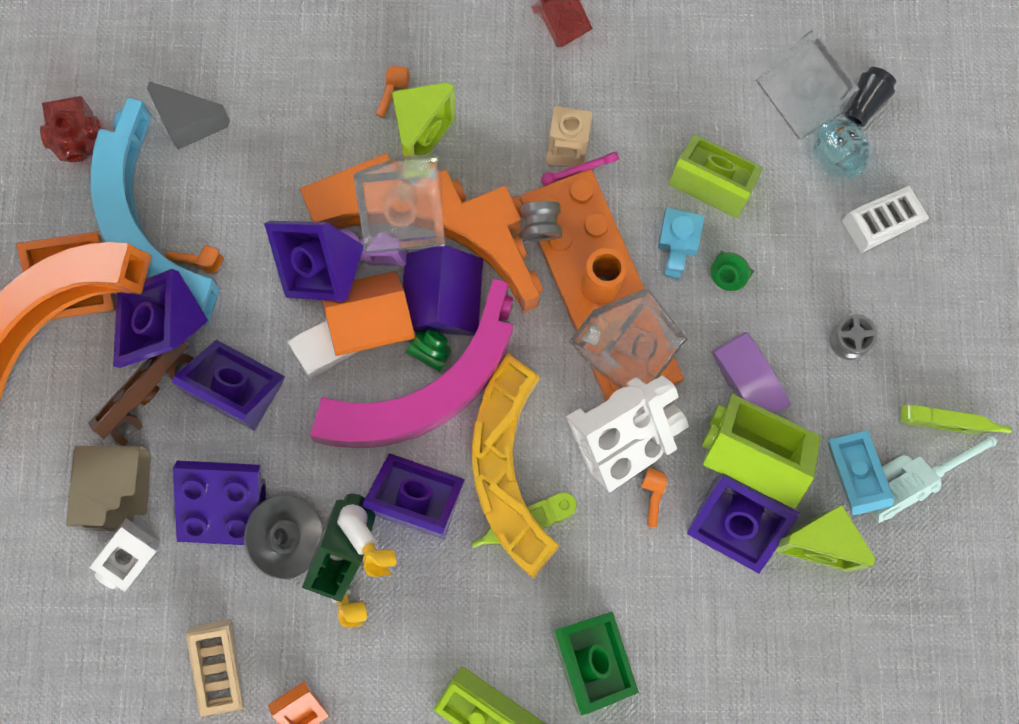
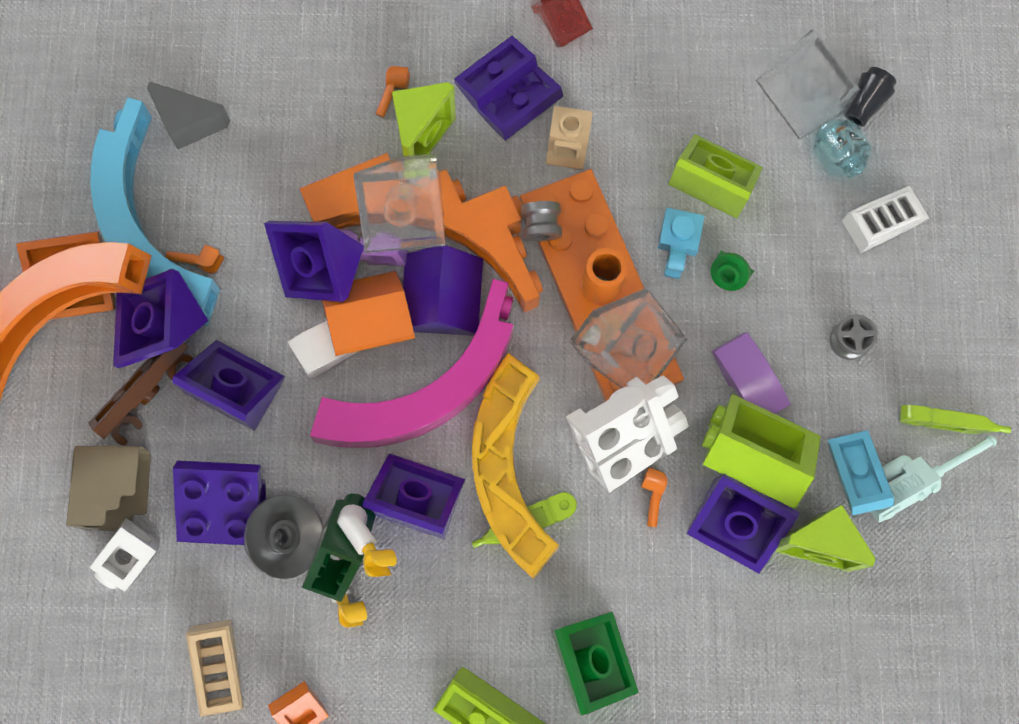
(69, 129): clear red brick -> none
(430, 348): green plate -> none
(508, 87): none -> dark purple slope
(549, 178): dark pink hinge -> none

